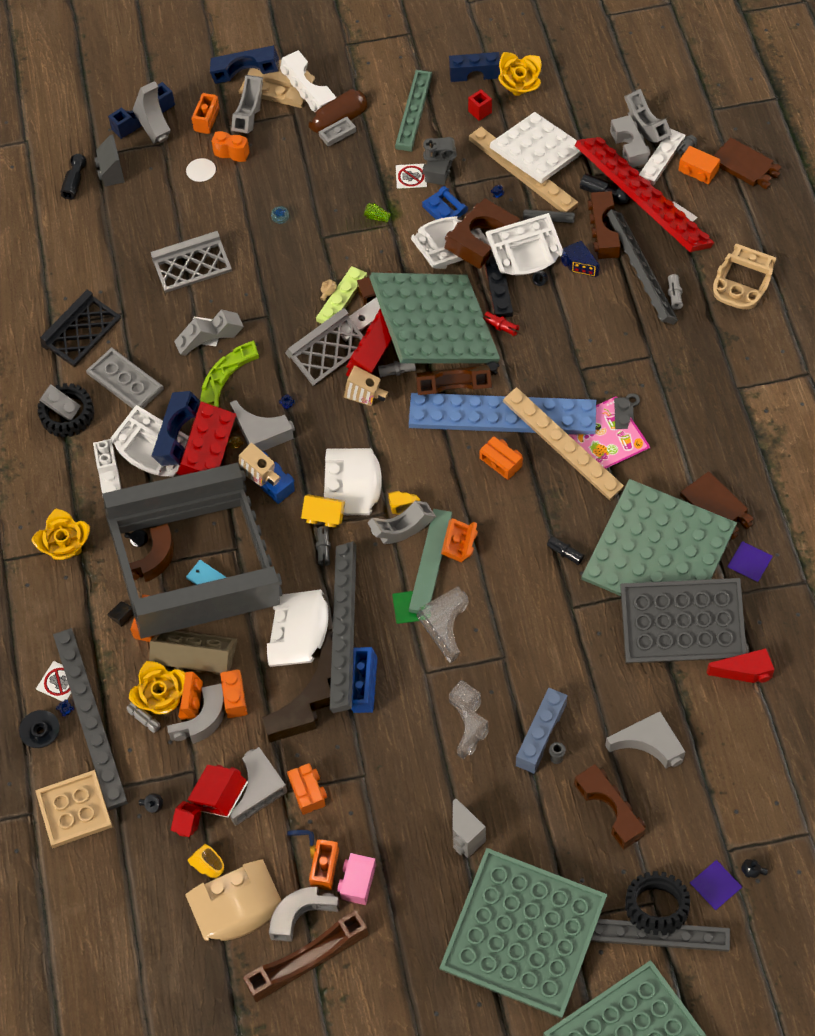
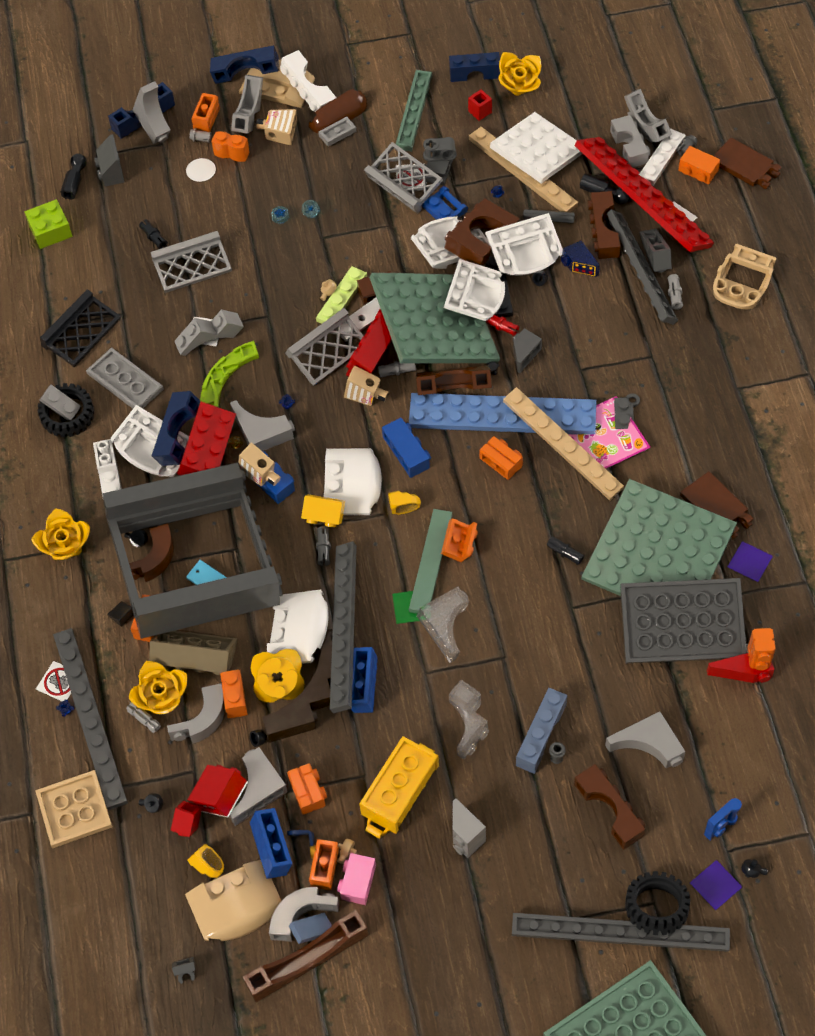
(39, 721): black dish -> none
(48, 224): none -> lime brick
(153, 234): none -> black pin
(182, 967): none -> dark grey tile
(191, 696): orange bracket -> none
(200, 135): none -> light grey pin
(257, 738): none -> black hinge
(270, 843): none -> blue brick
(279, 125): none -> tan torso
(285, 661): none -> yellow brick
(310, 208): none -> clear light blue tile
(310, 927): none -> sand blue tile
(346, 848): none -> tan piece
(377, 213): clear neon green cone -> none
(397, 190): none -> light grey fence
(398, 786): none -> yellow container
(406, 447): none -> blue brick
(406, 524): light grey arch -> none
(475, 291): none -> white slope
(523, 932): sand green plate -> none
(525, 348): none -> dark grey slope
(656, 250): none -> dark grey slope
(725, 816): none -> blue plate
(761, 648): none -> orange brick

